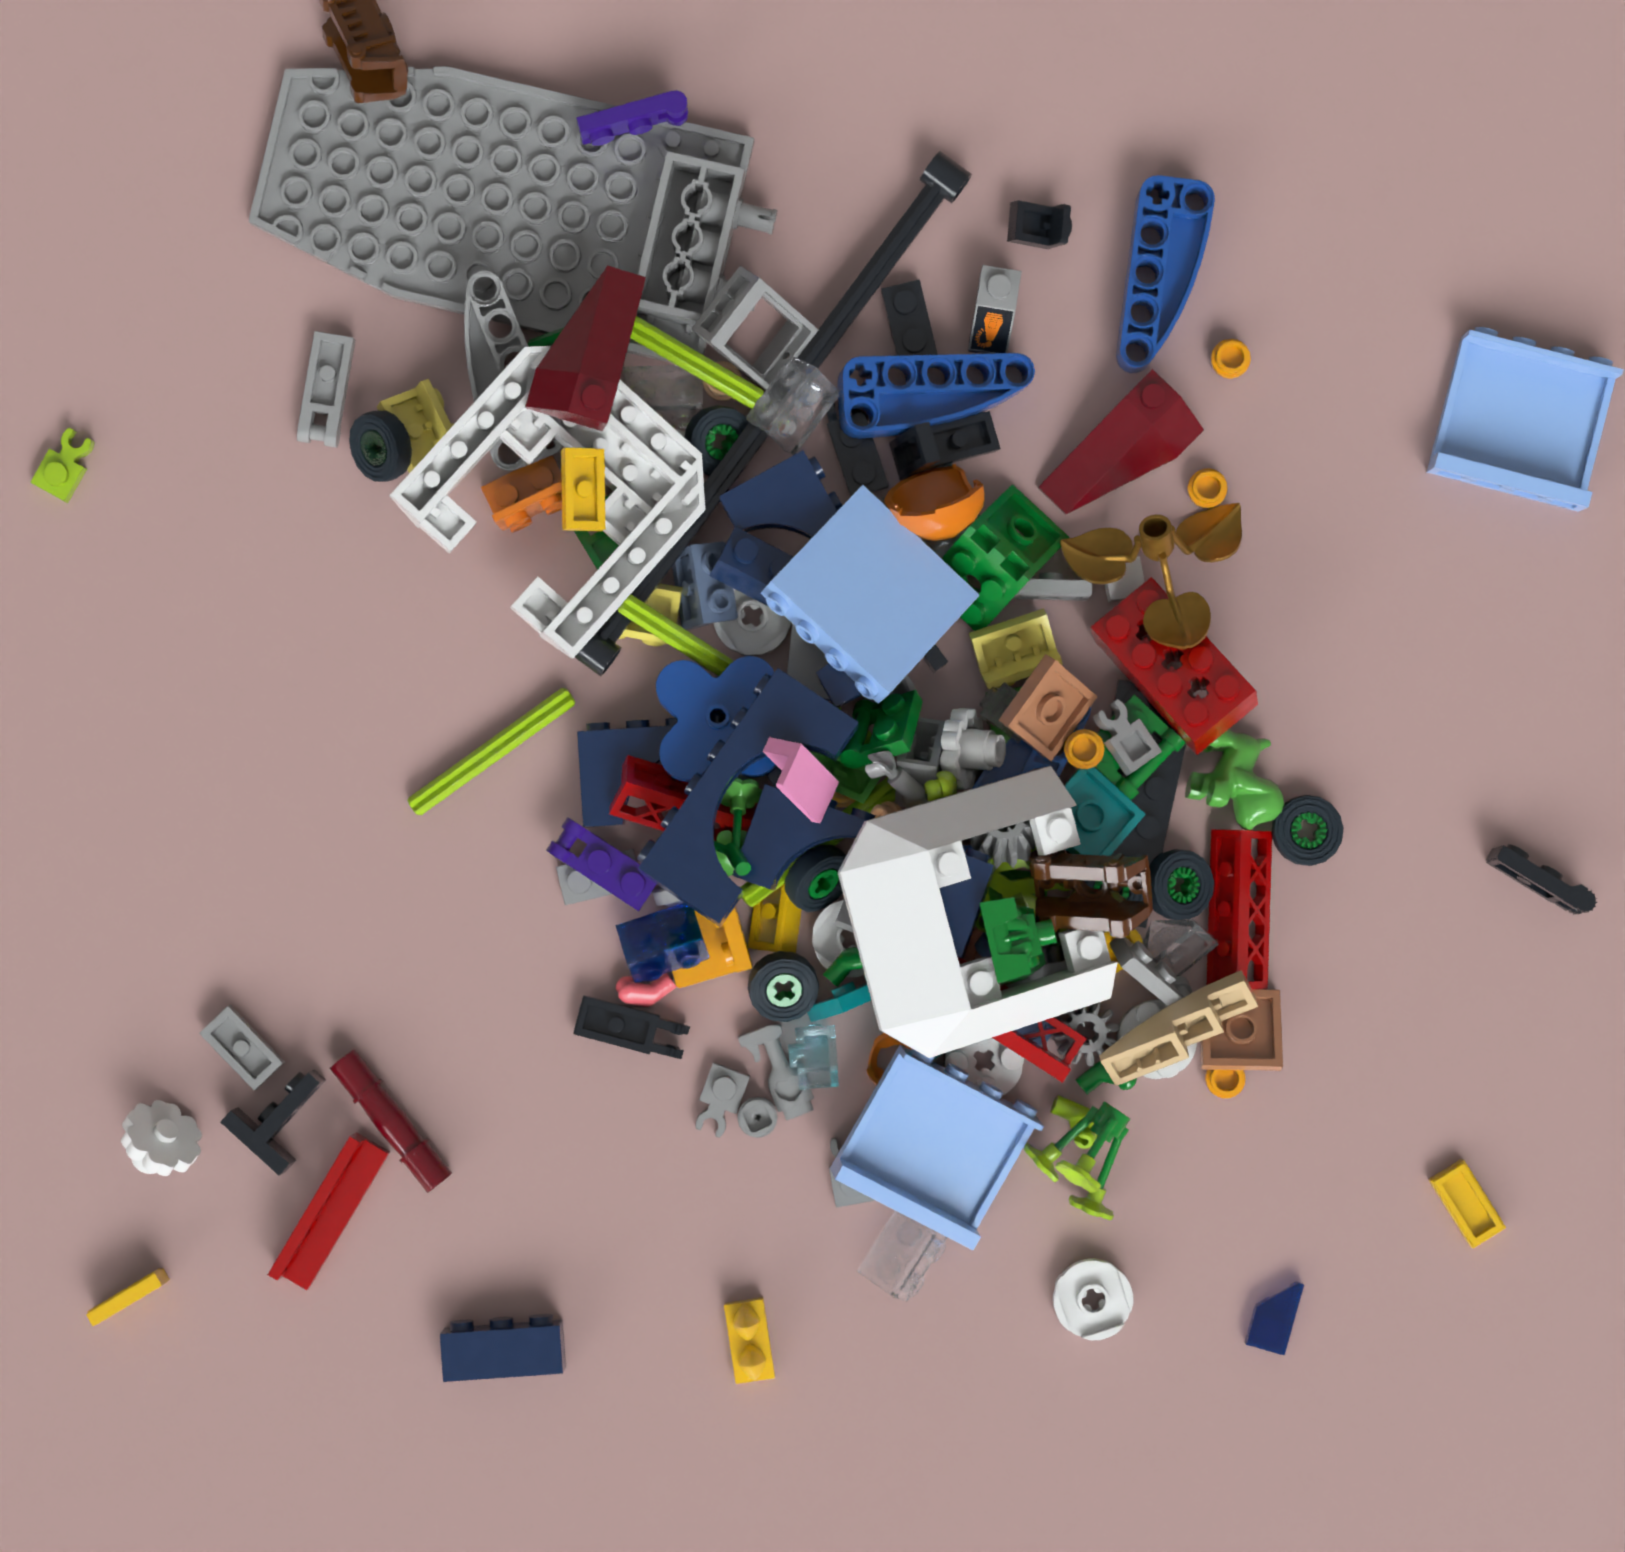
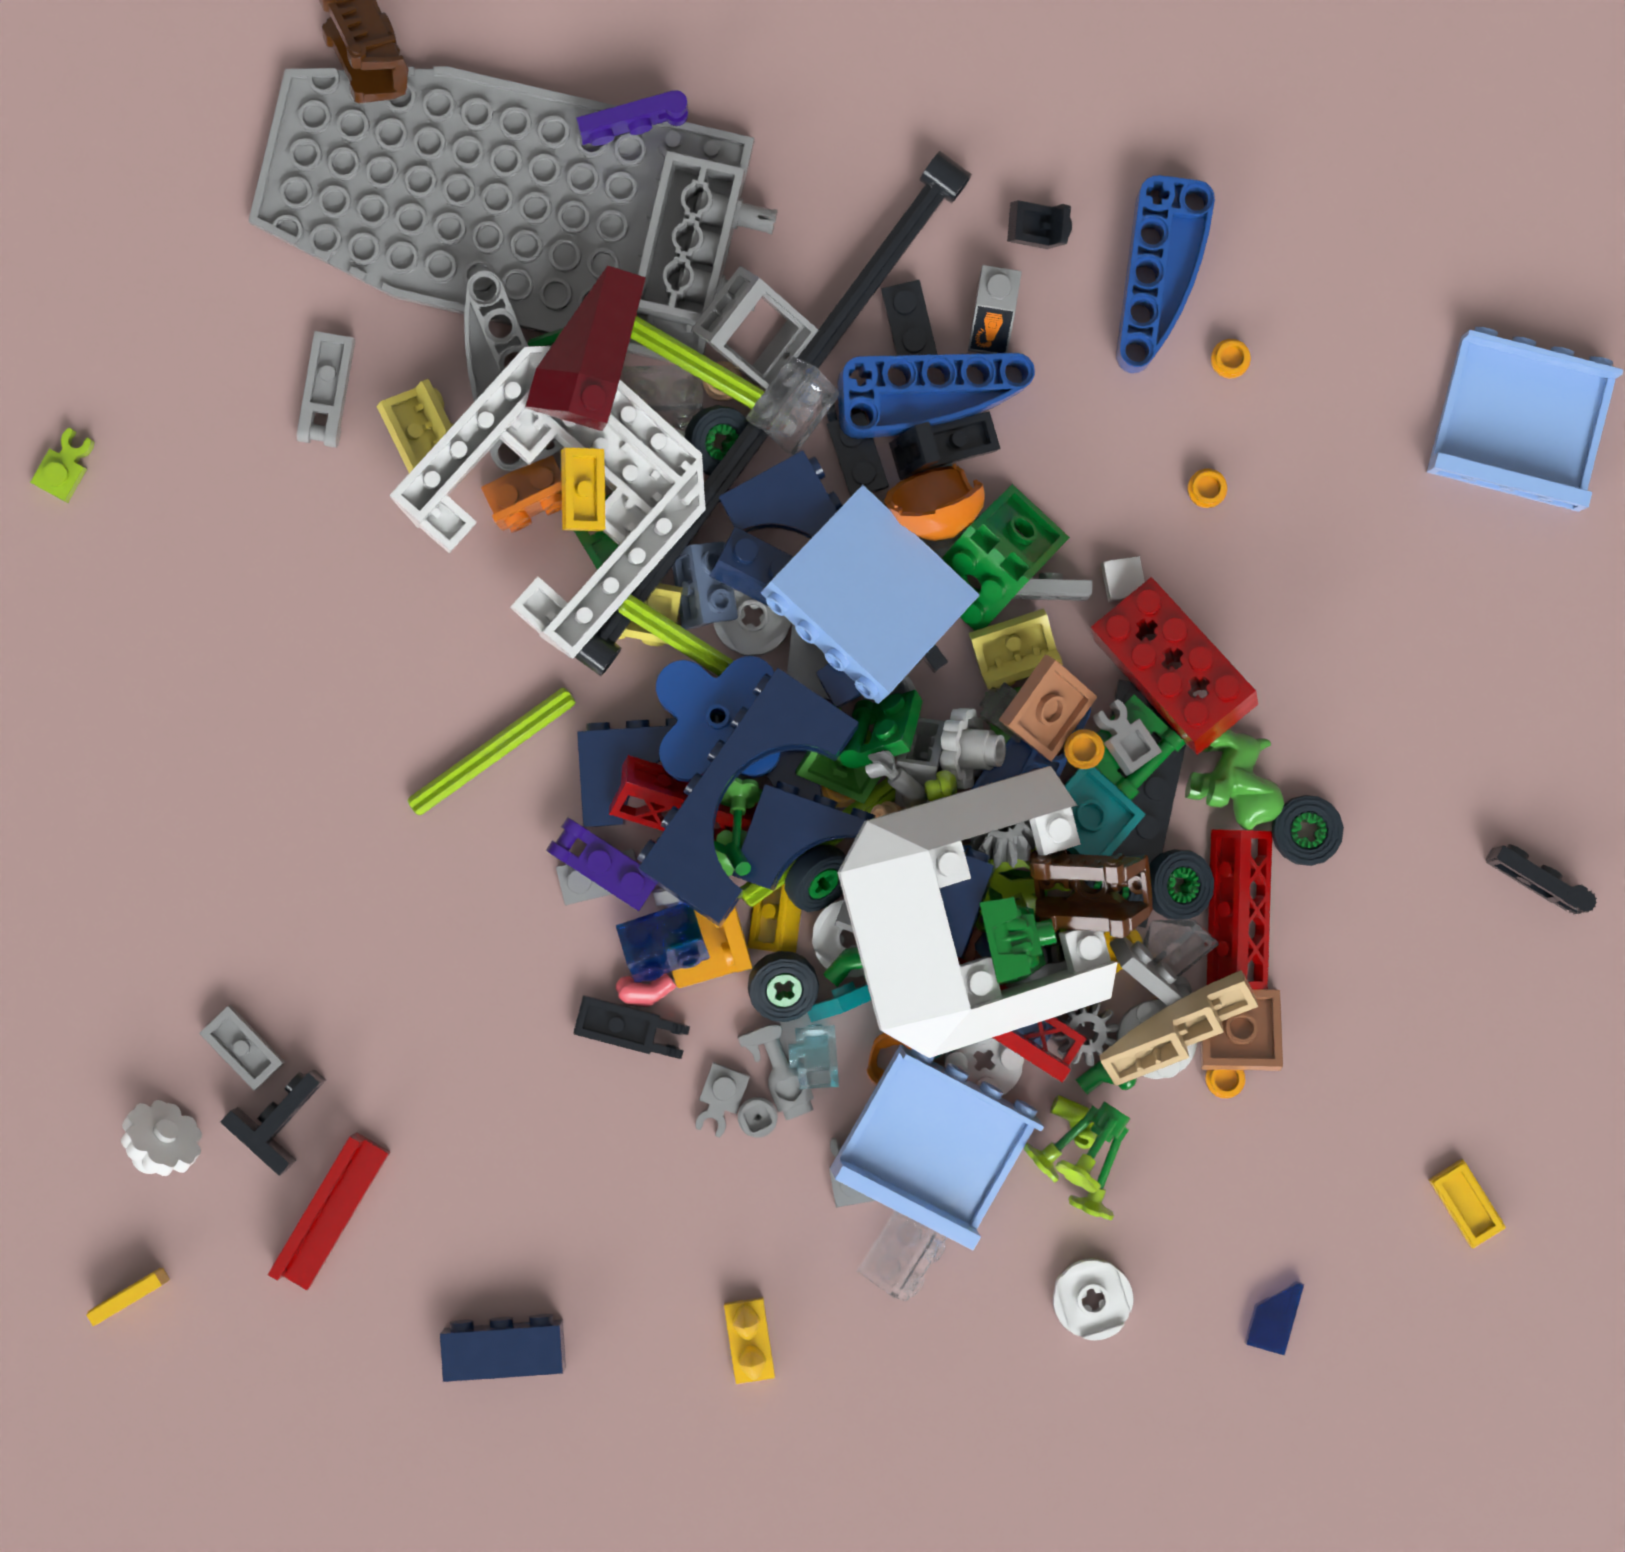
(384, 430): black bush -> none
(390, 1120): dark red piece -> none
(802, 777): bright pink panel -> none
(1136, 437): dark red wedge -> none
(1176, 621): pearl gold plant -> none

